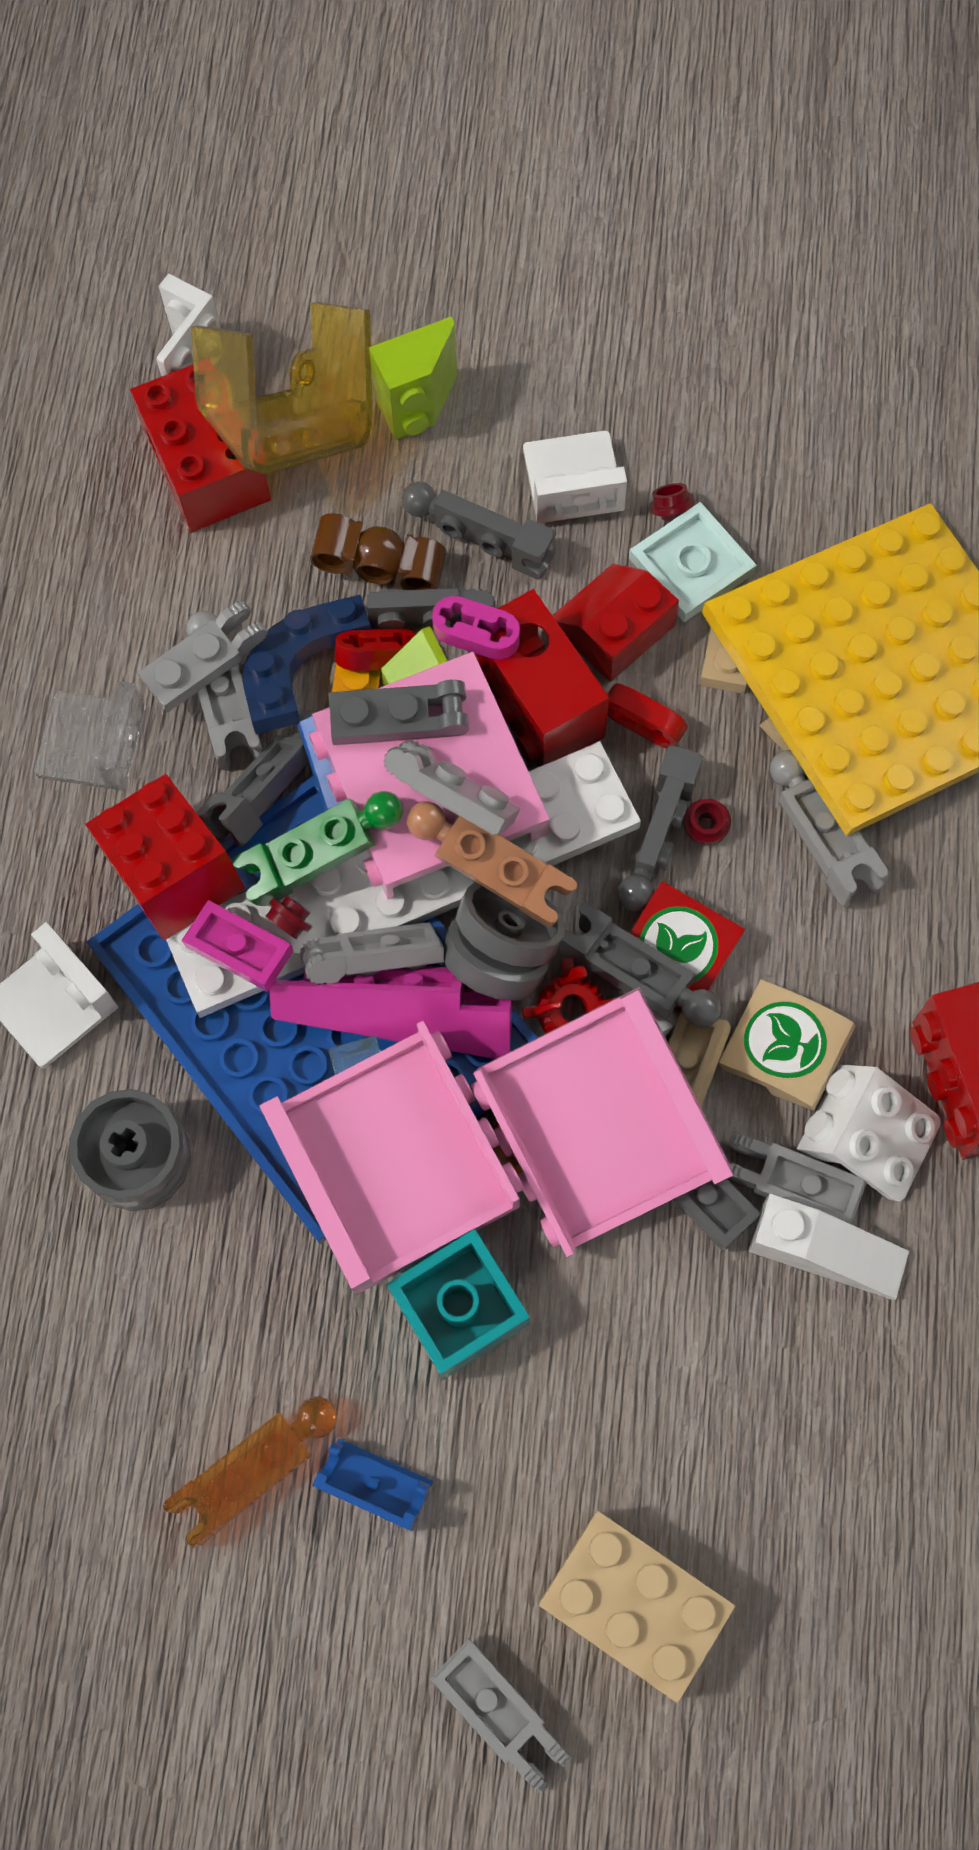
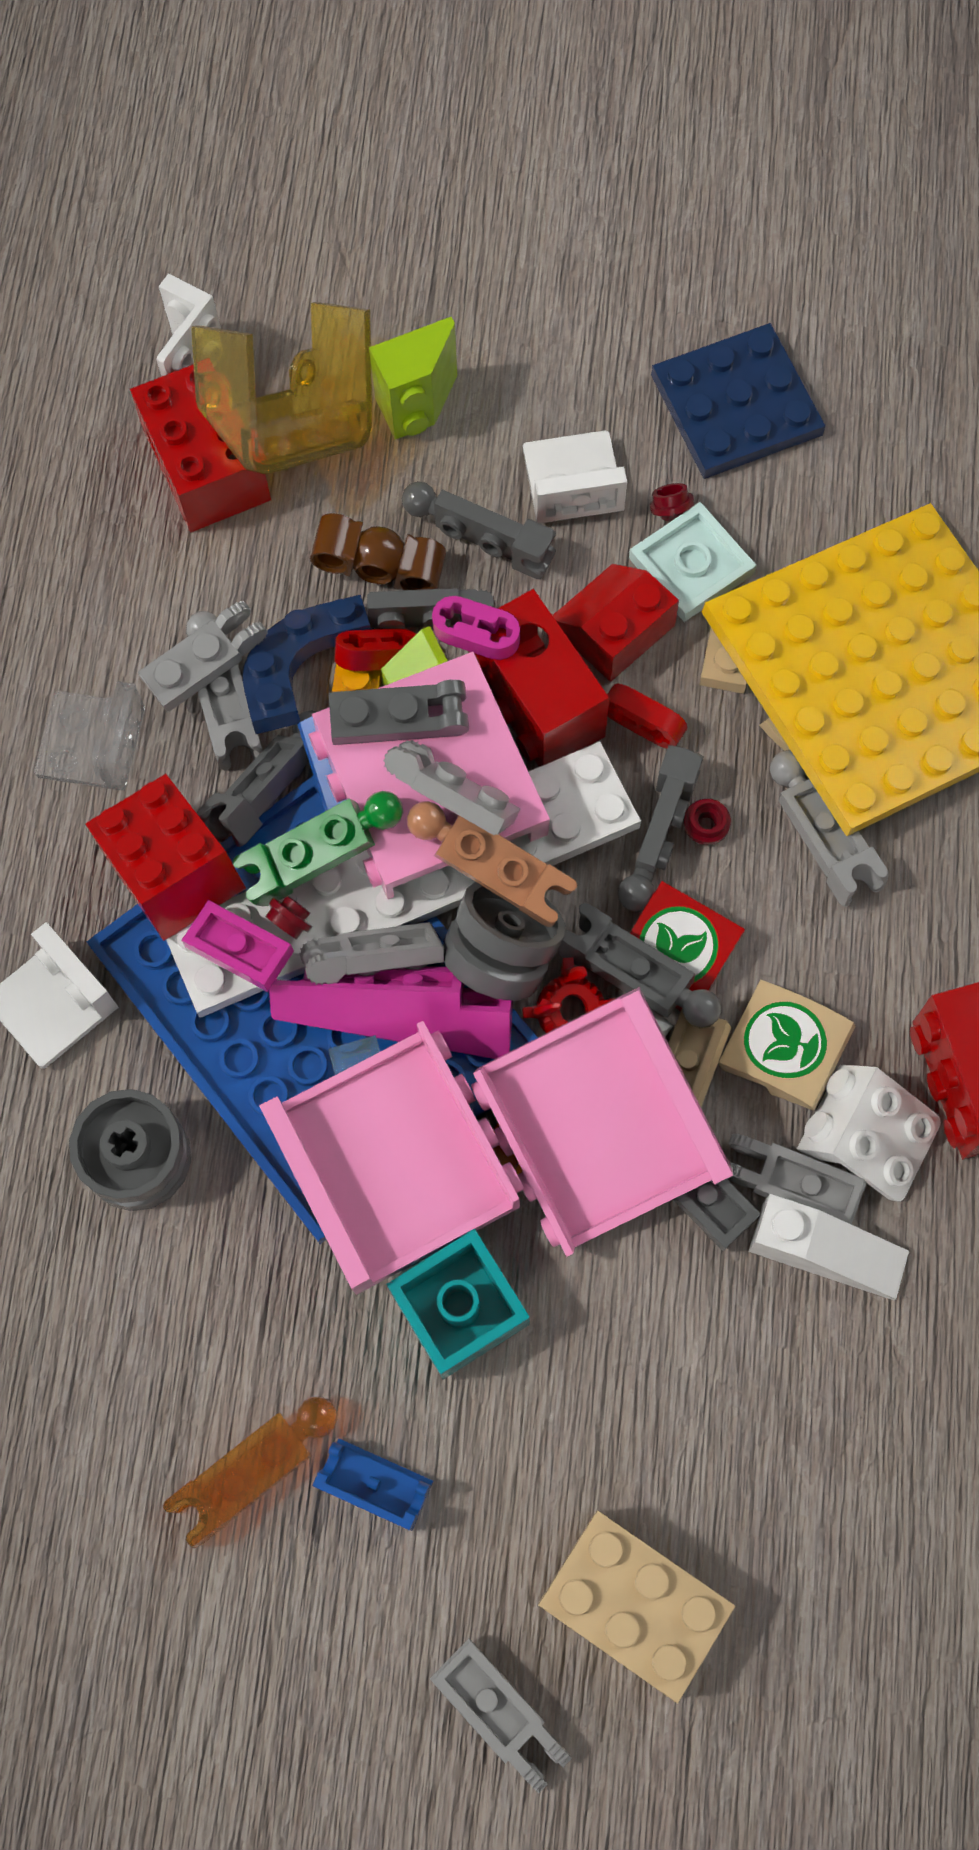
(737, 400): none -> dark blue plate

